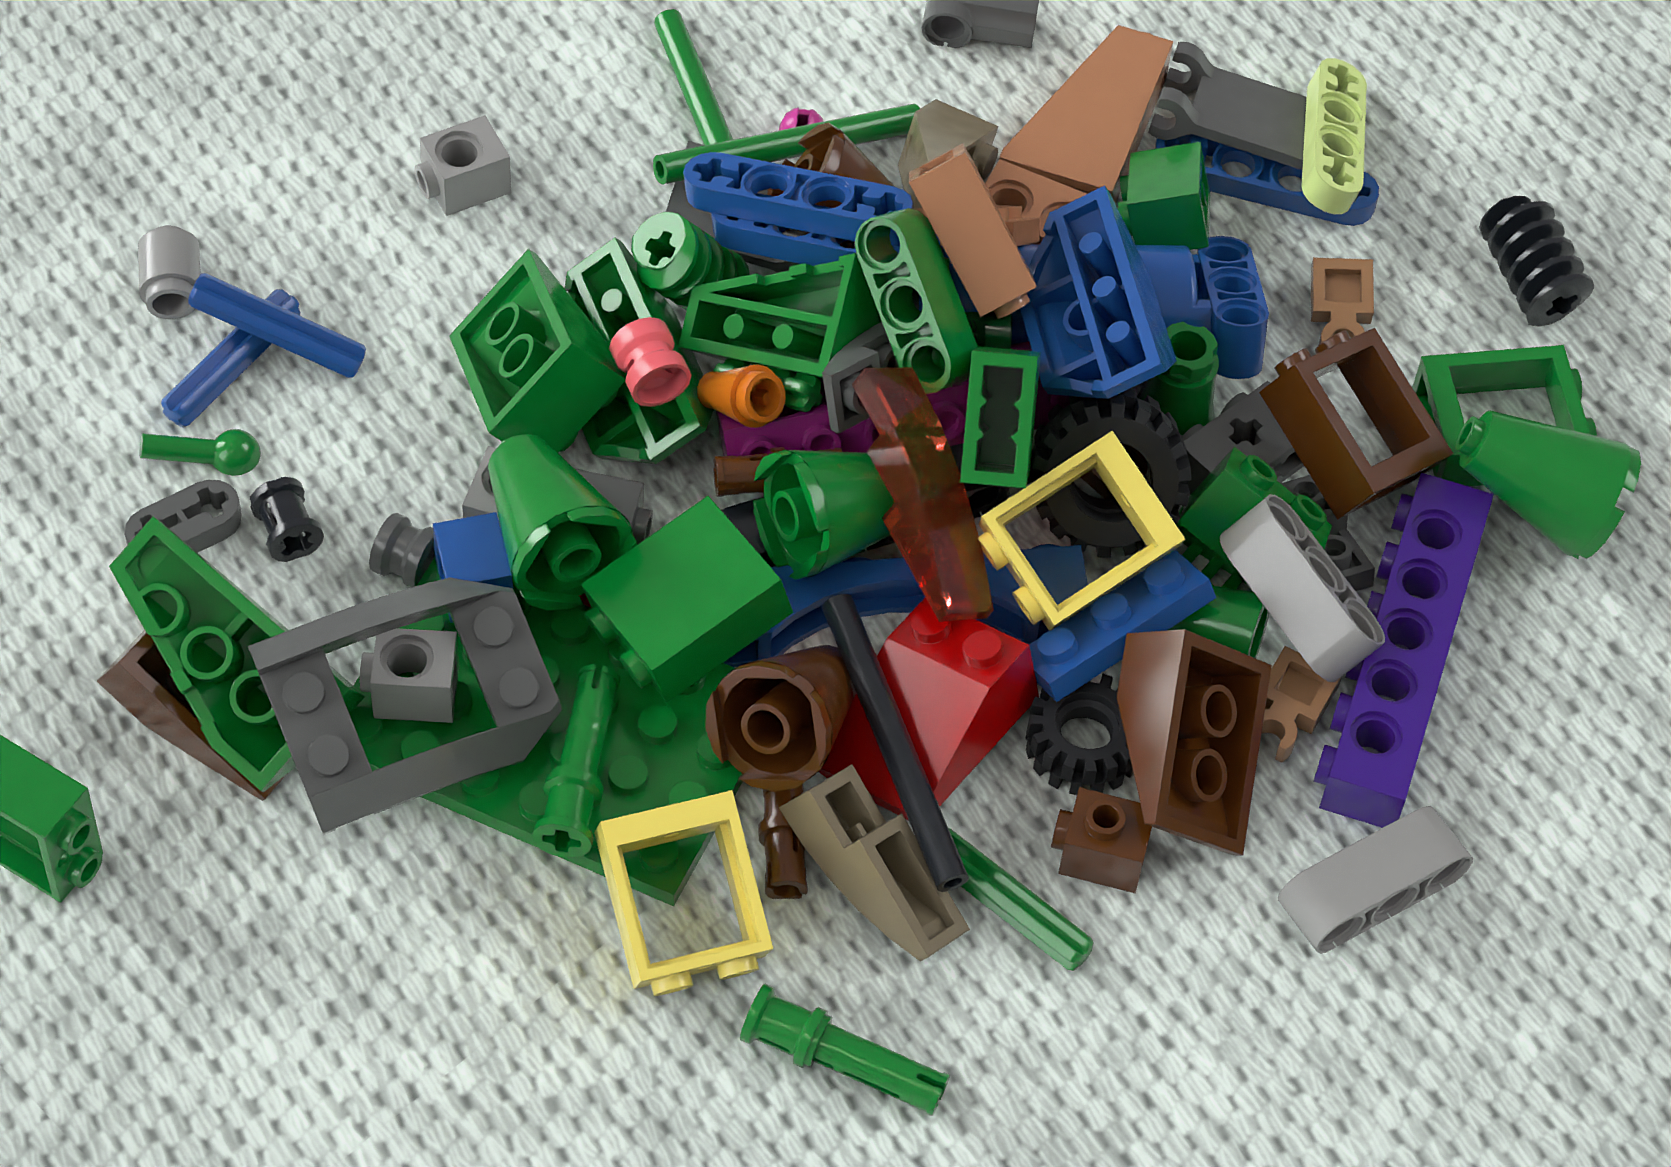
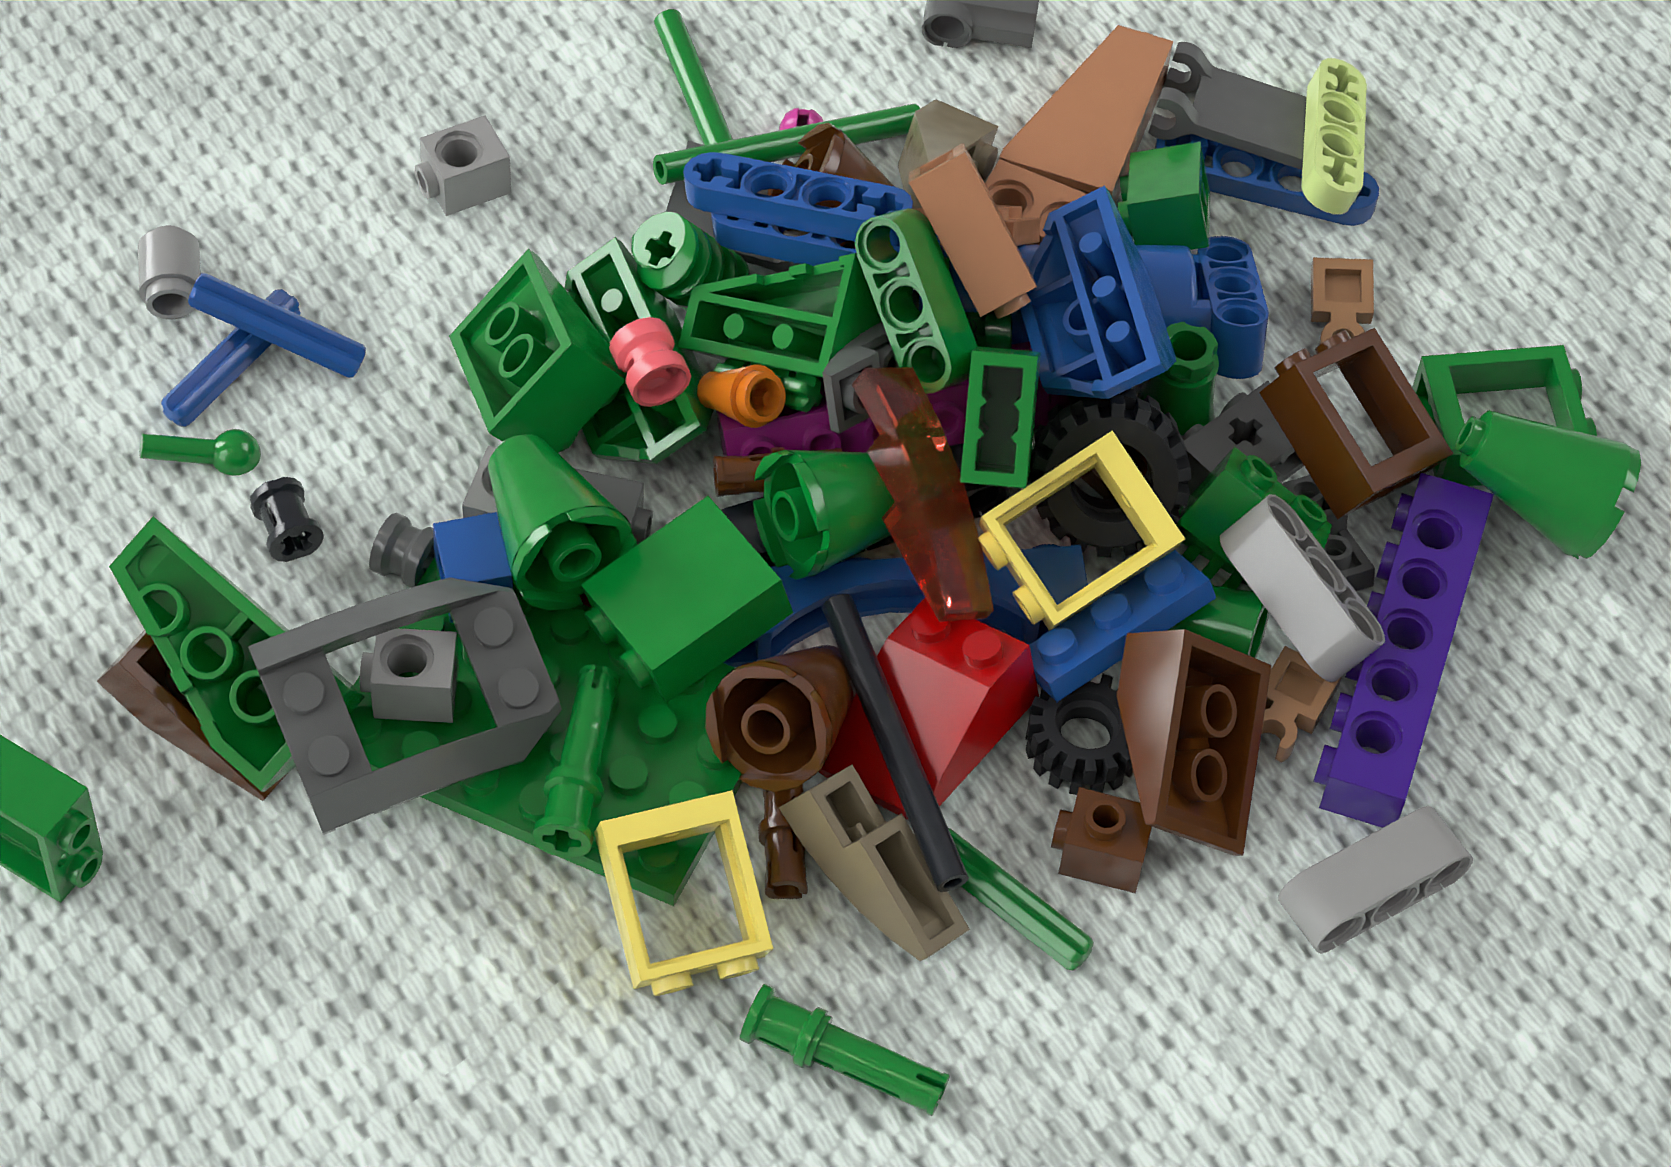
(184, 517): dark grey beam -> none
(1535, 259): black piece -> none

